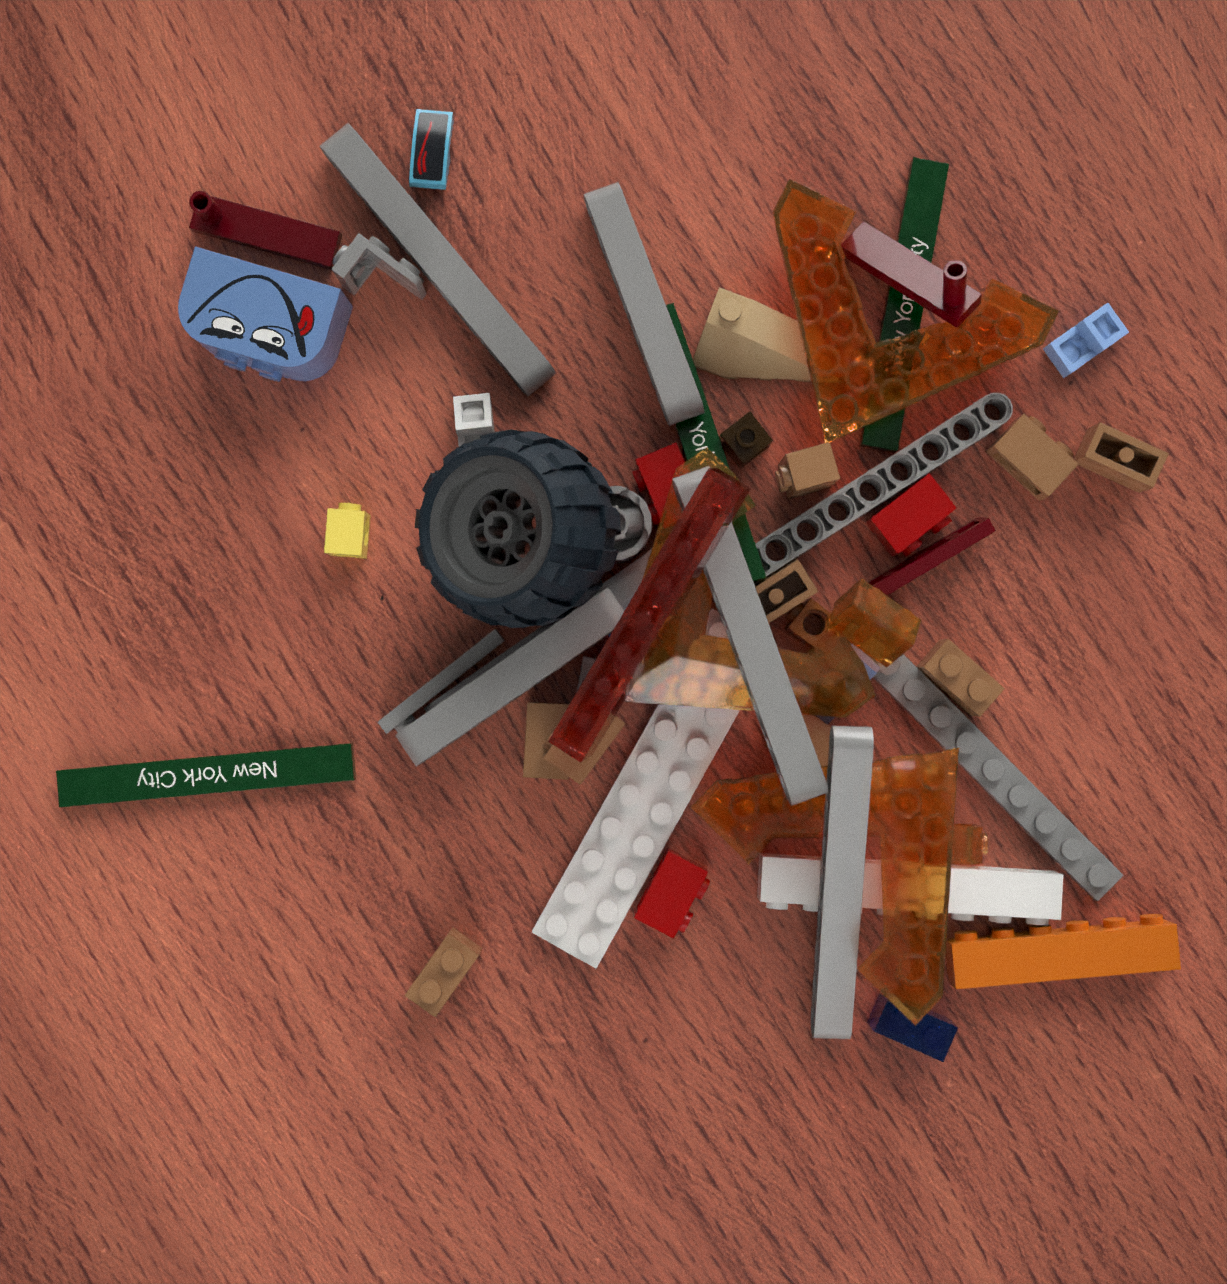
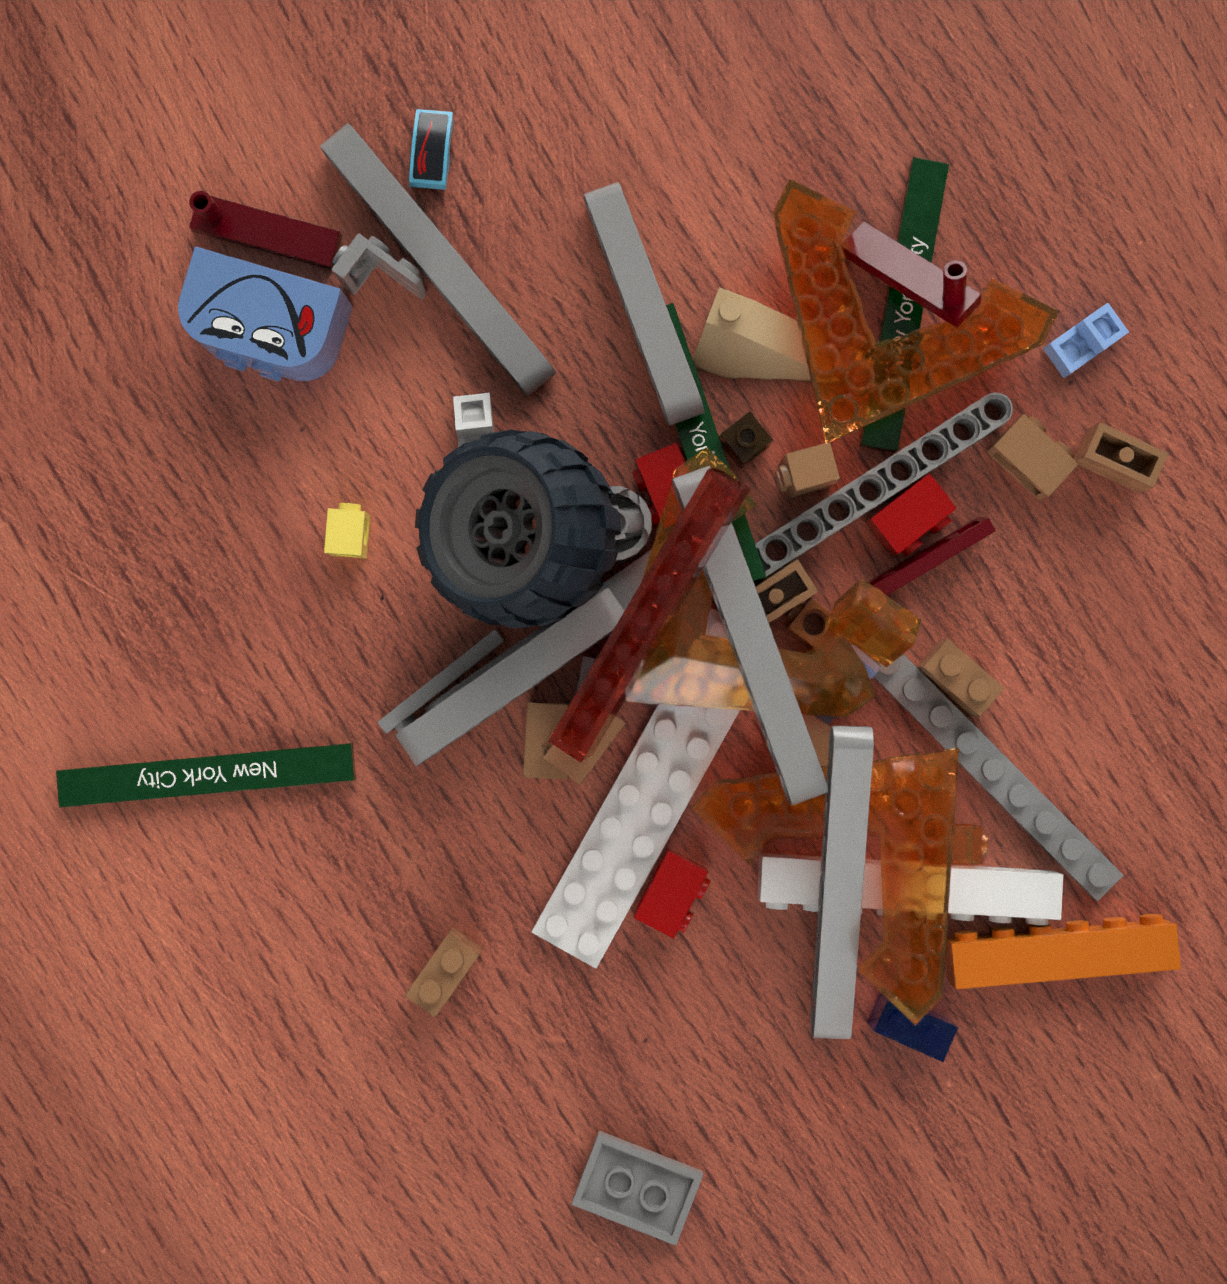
(637, 1187): none -> light grey plate

